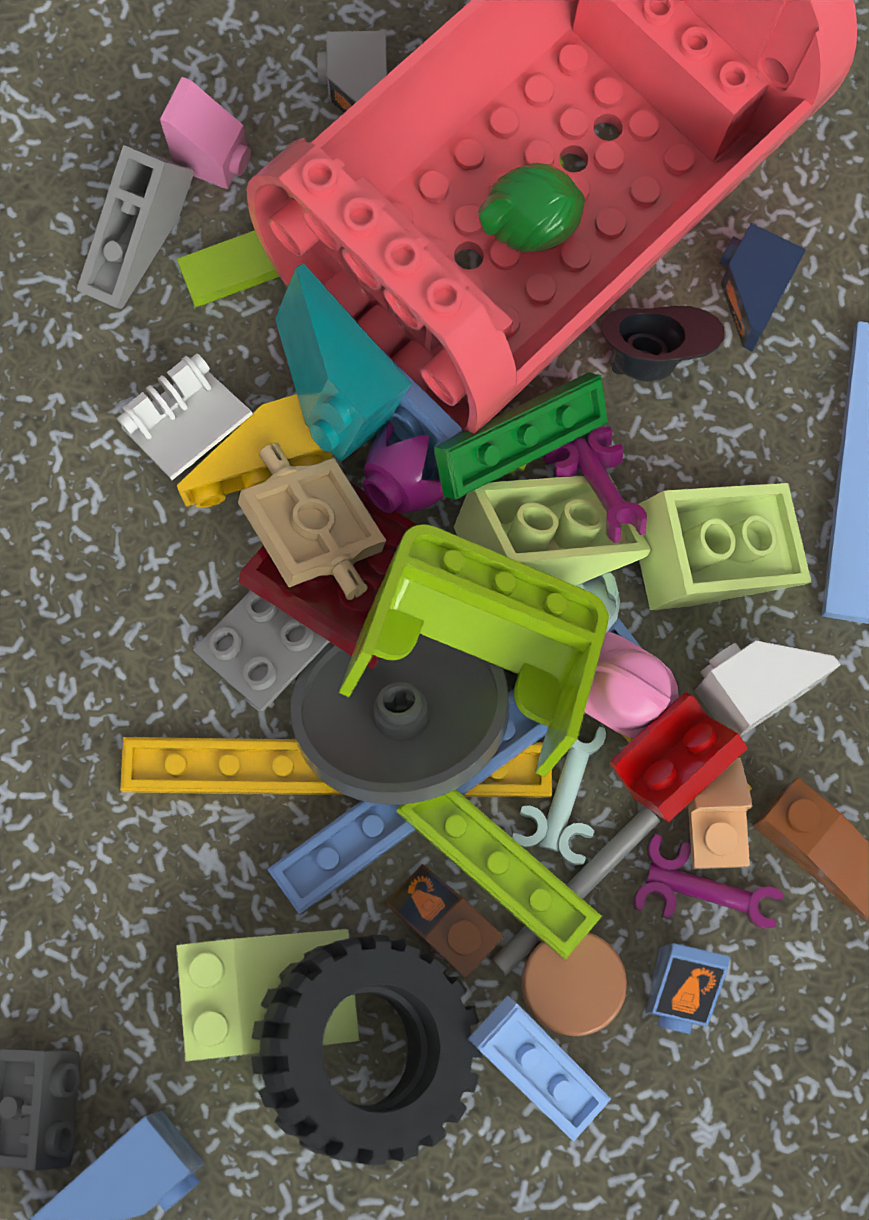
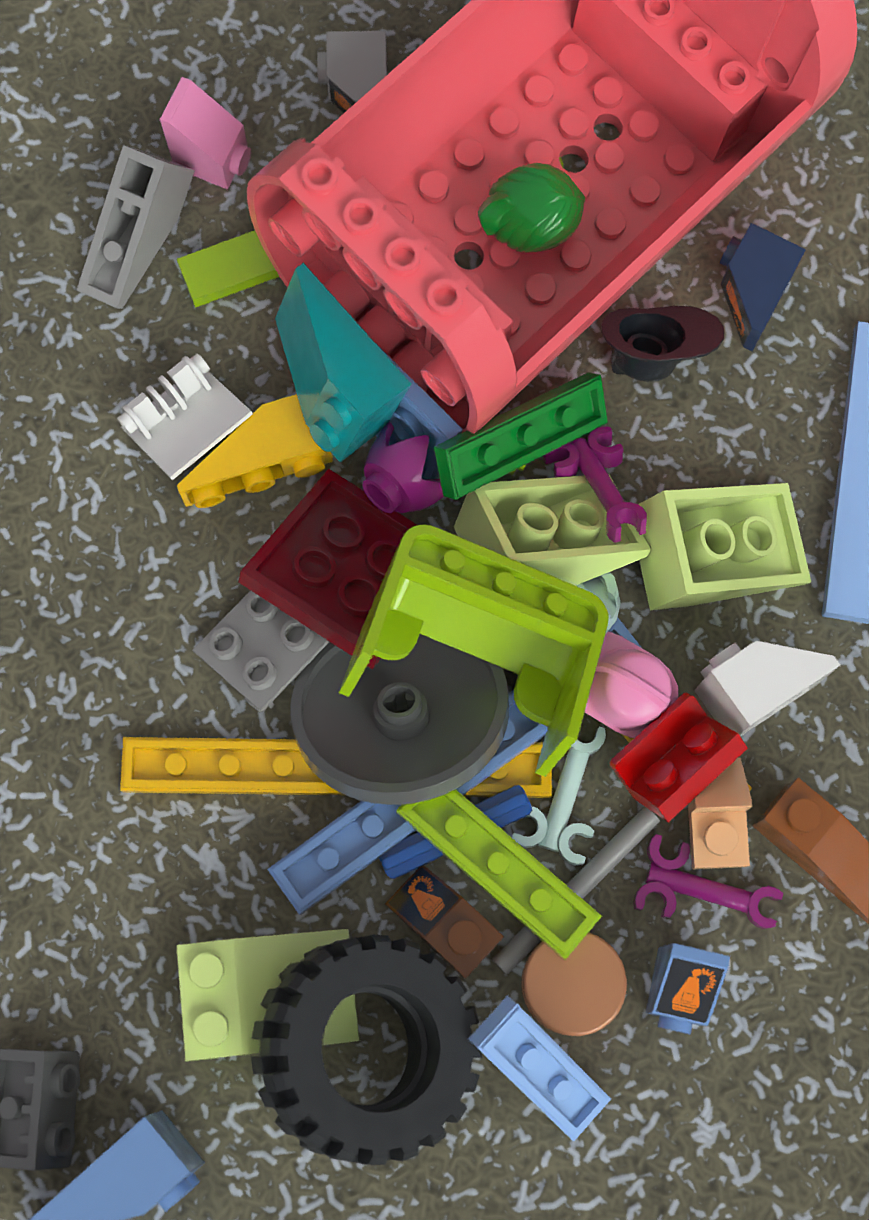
(311, 521): tan plate -> none
(417, 851): none -> blue axle

